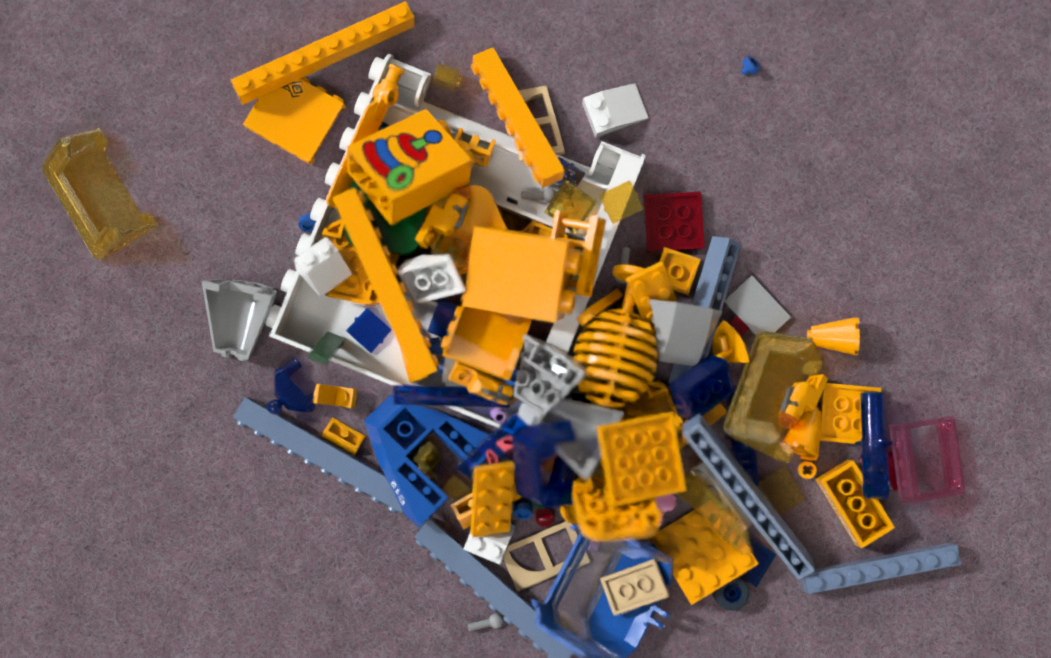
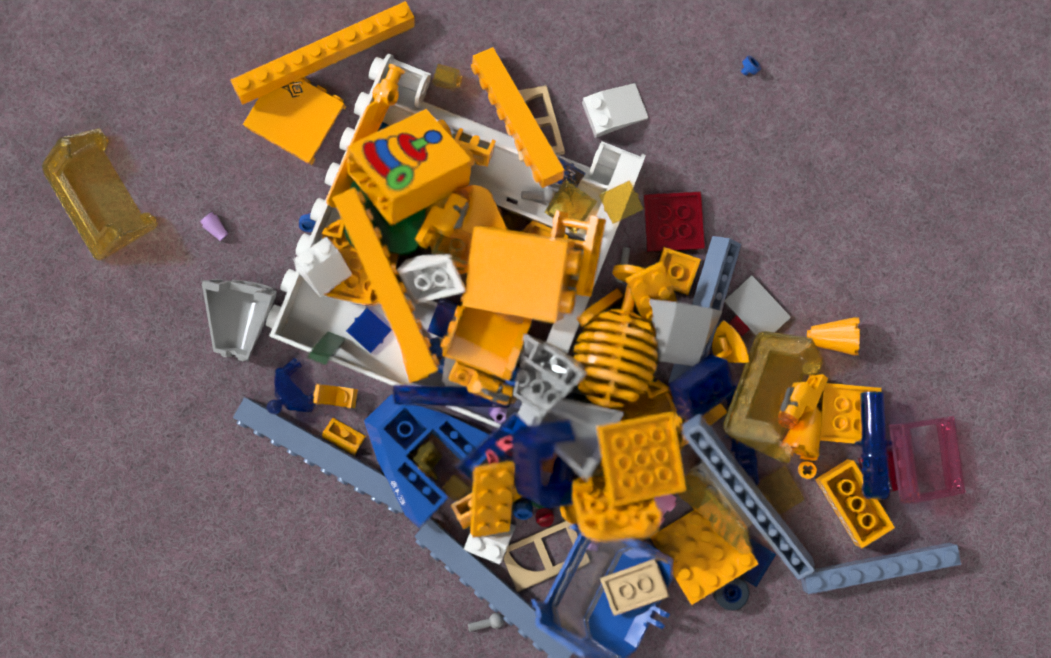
(214, 226): none -> lavender cone

